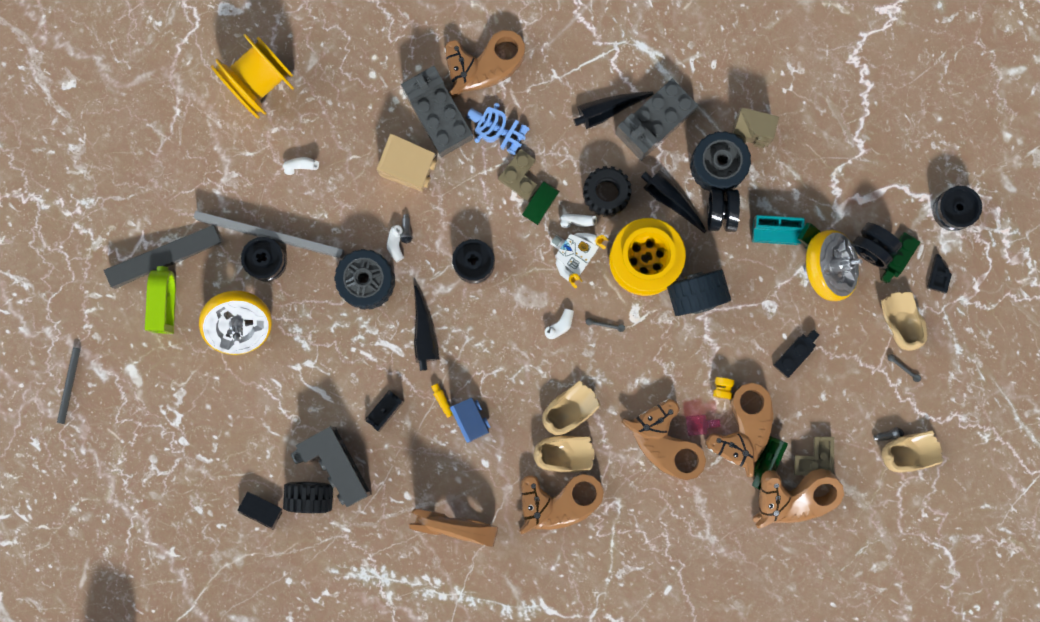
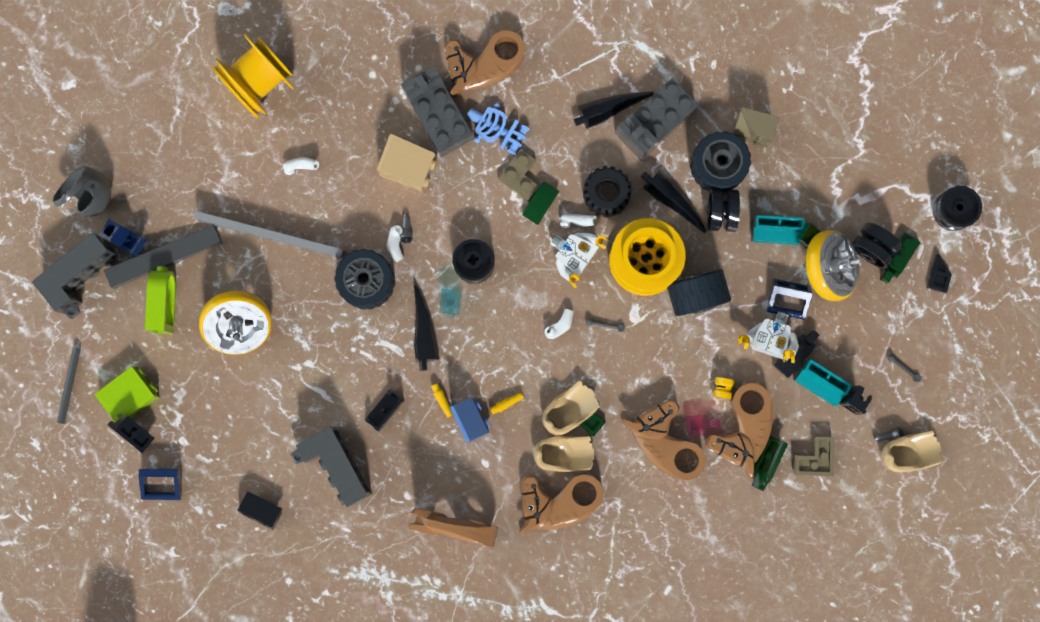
(71, 273): none -> dark grey hinge
(89, 188): none -> dark grey piece
(122, 237): none -> dark blue brick
(127, 394): none -> lime brick
(131, 432): none -> black hinge
(145, 473): none -> dark blue tile
(266, 270): black wheel -> none
(308, 497): black tyre -> none
(450, 303): none -> clear light blue brick
(506, 403): none -> yellow animal
(593, 424): none -> dark green tile
(772, 338): none -> white torso
(789, 289): none -> dark blue tile
(798, 505): medium nougat animal -> none
(822, 382): none -> teal piece
(854, 402): none -> black hinge
(905, 320): tan hair -> none

